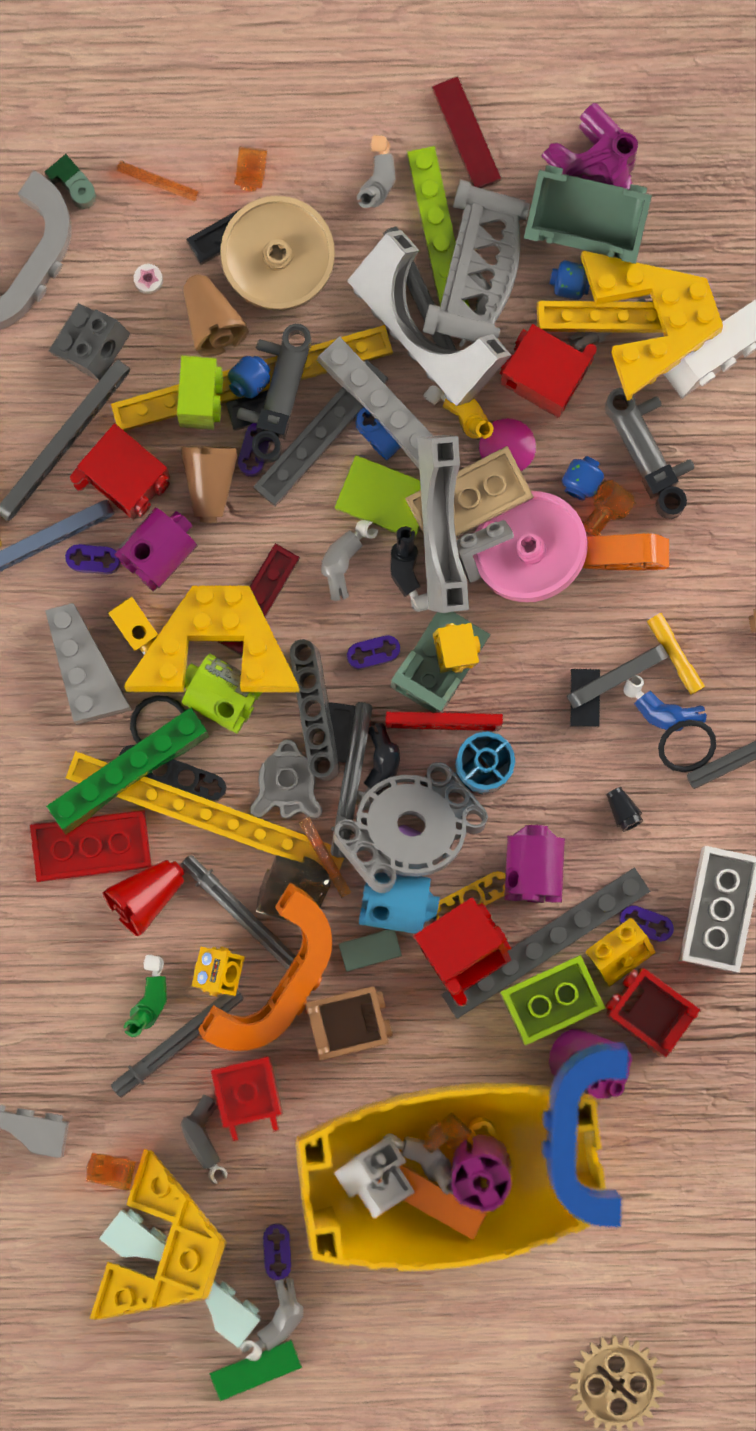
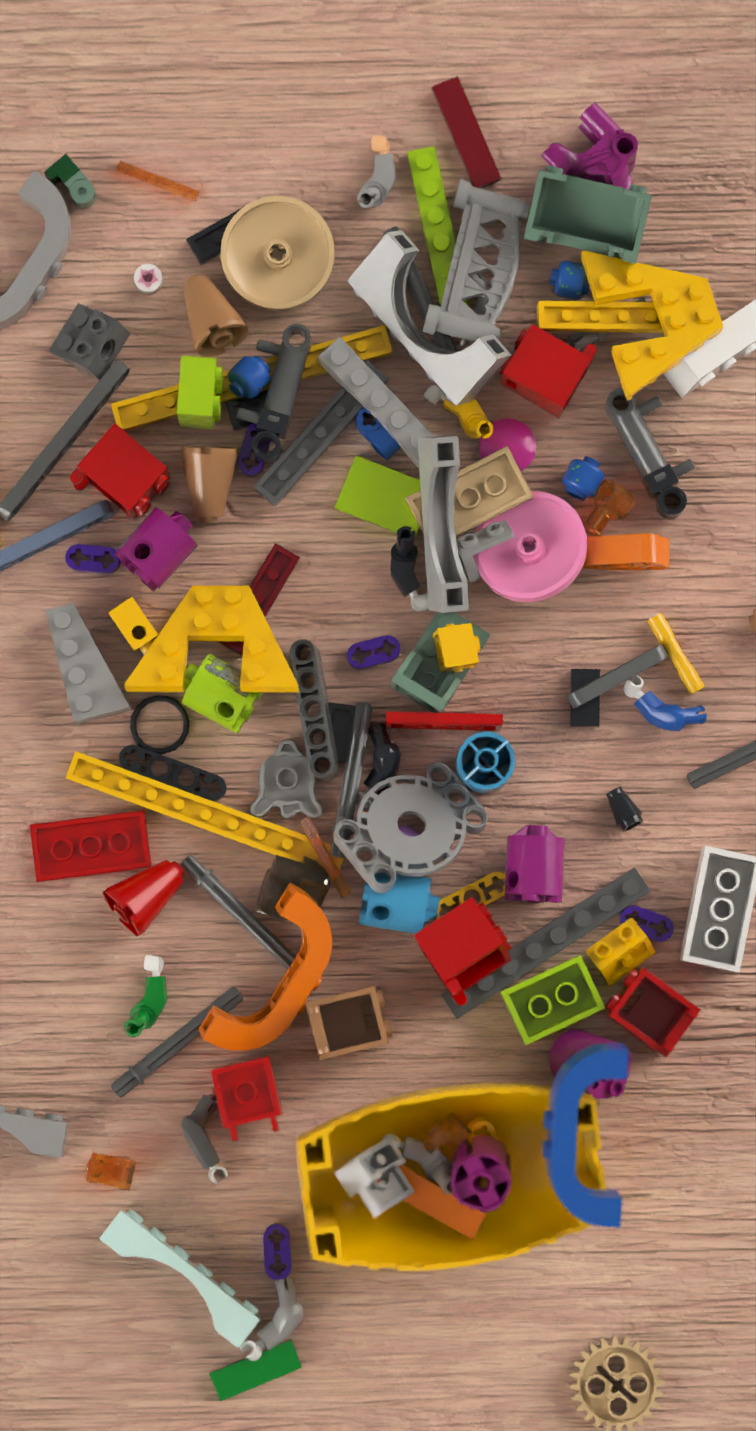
(152, 752): green arch -> none
(188, 1257): yellow wing -> none
(217, 971): yellow head -> none
(251, 168): clear orange bracket -> none
(338, 556): light grey arm -> none
(370, 950): sand green tile -> none
(670, 730): black piece -> none

